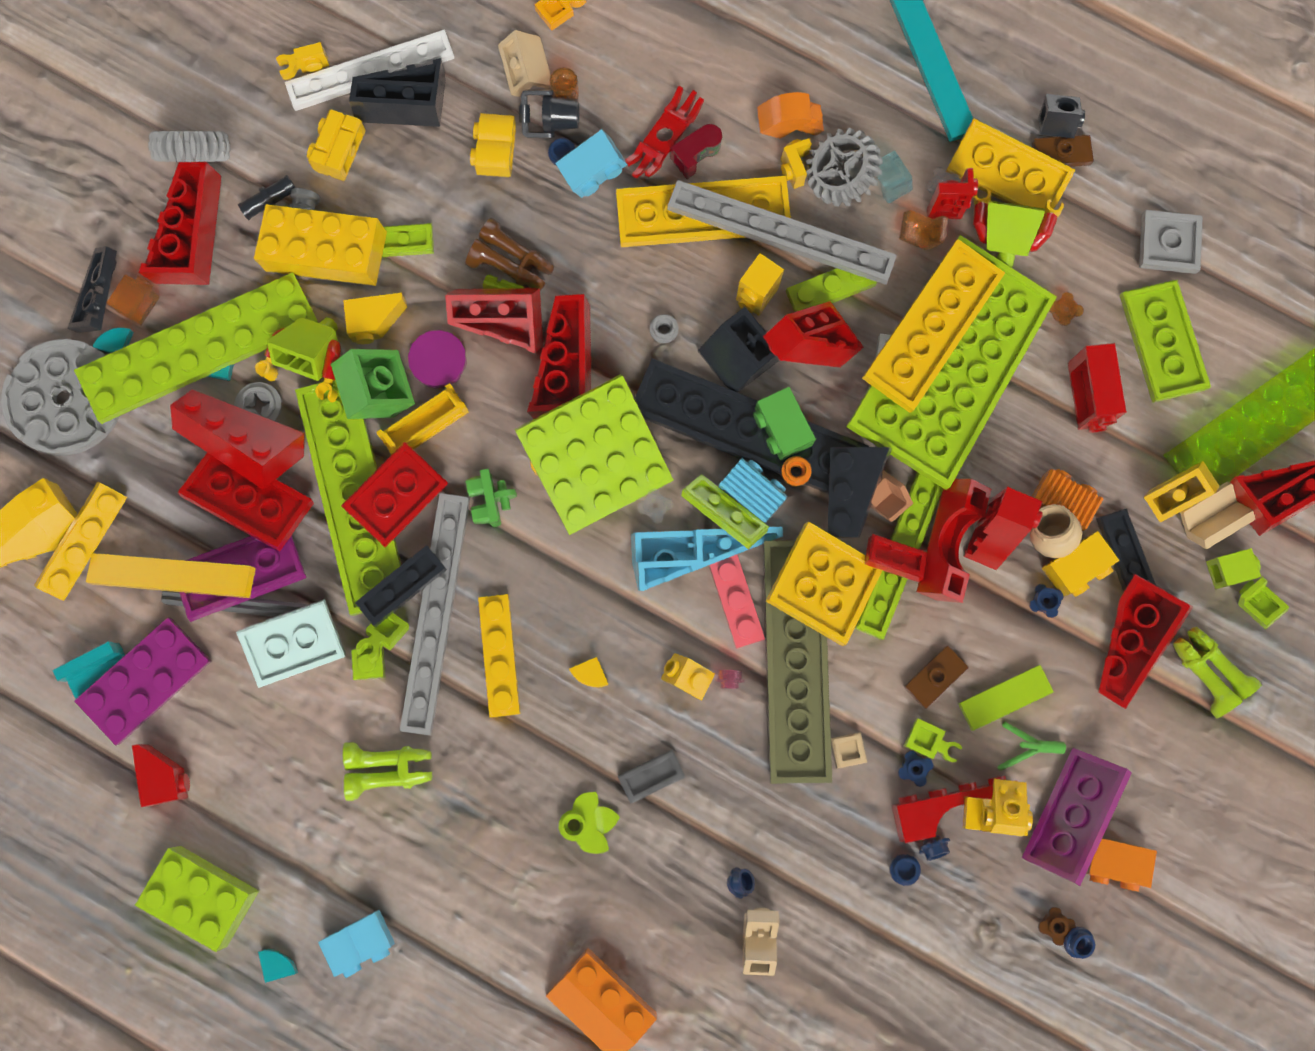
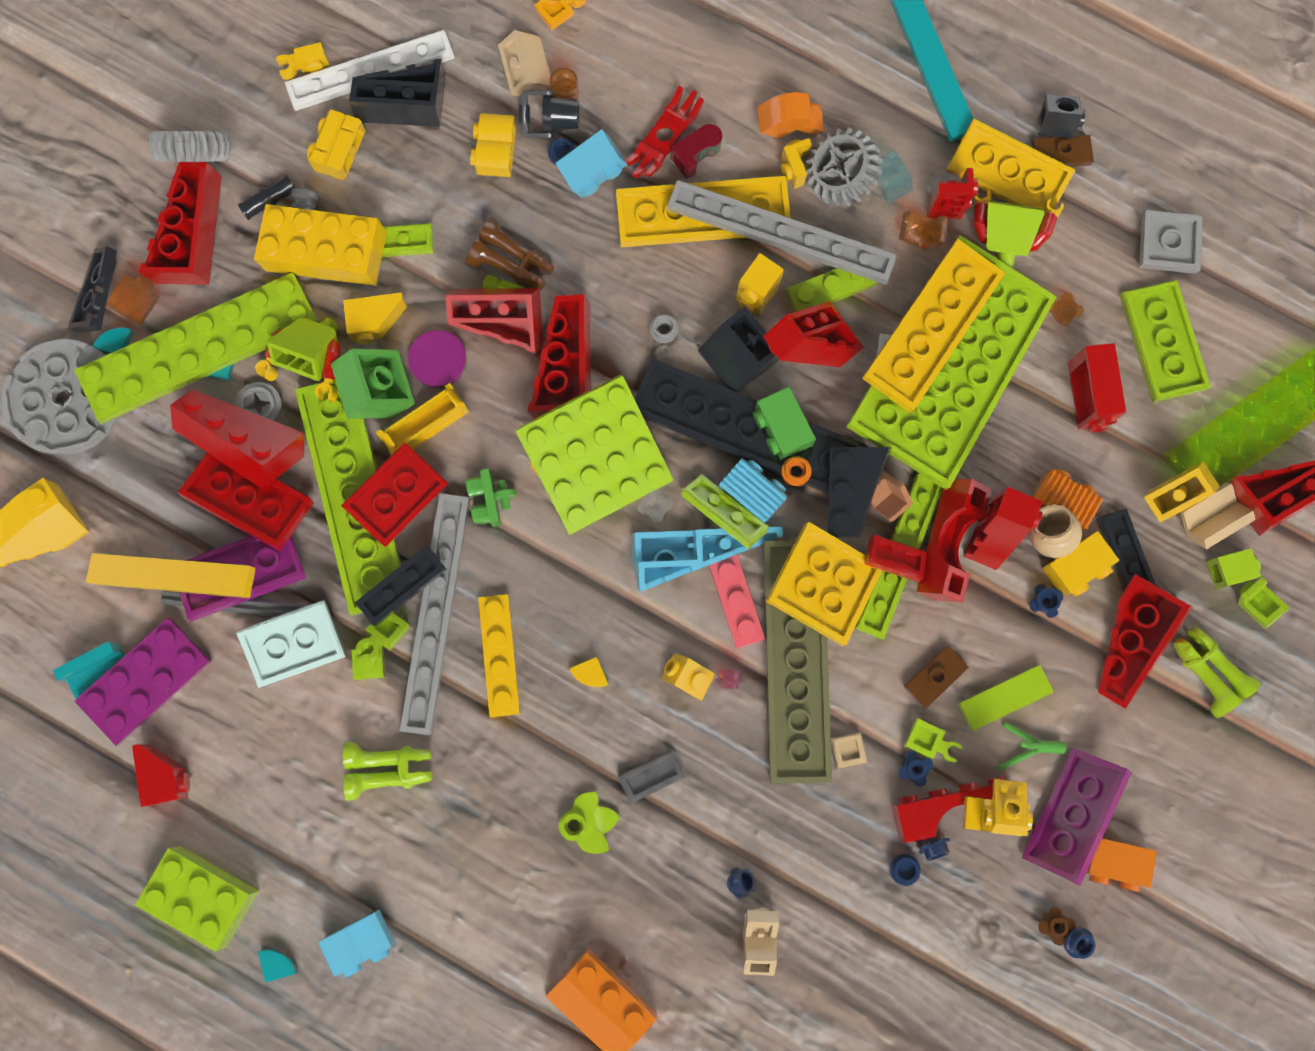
(80, 541): yellow plate -> none

